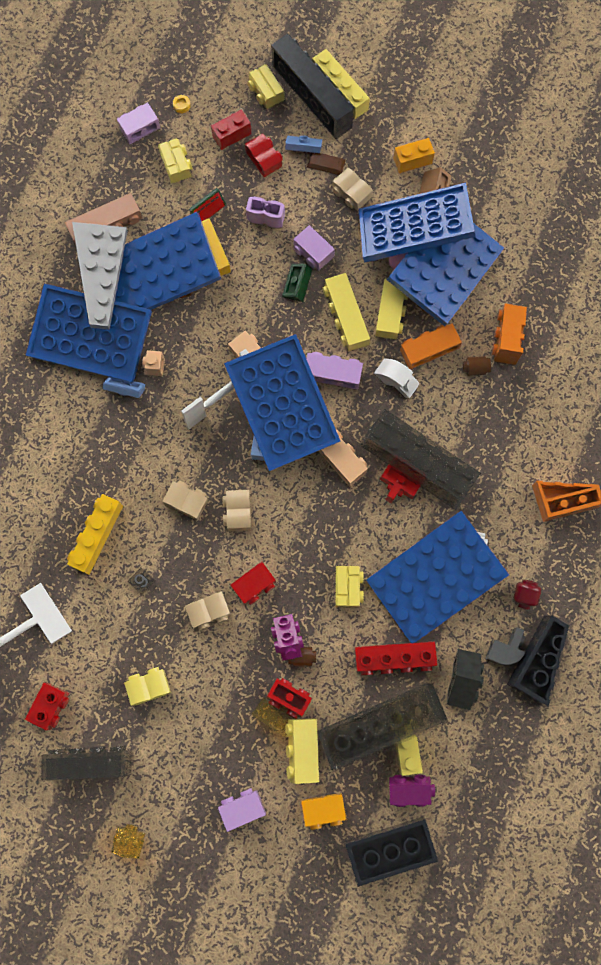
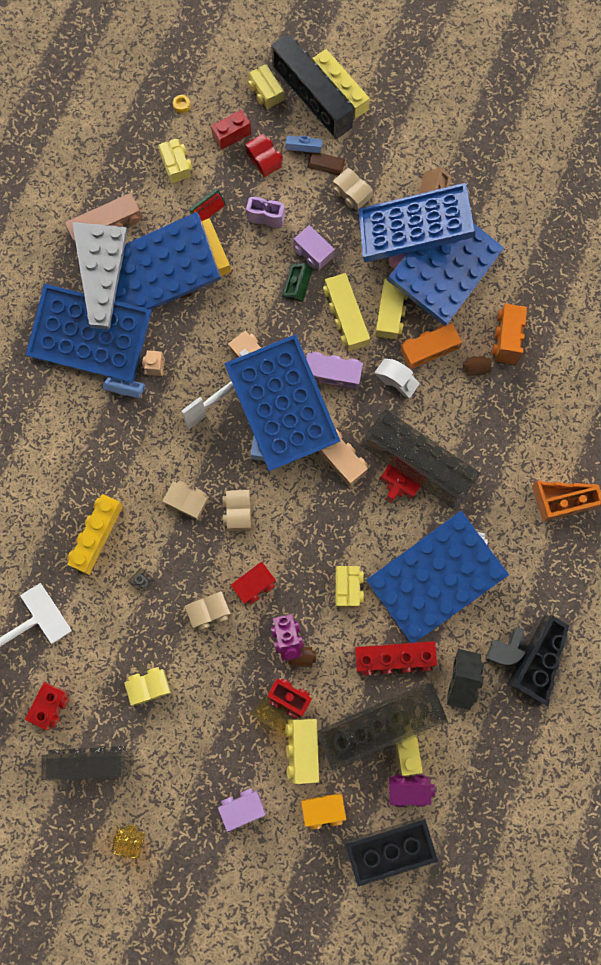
(138, 123): lavender brick -> none
(413, 155): light orange brick -> none
(527, 594): dark red head -> none

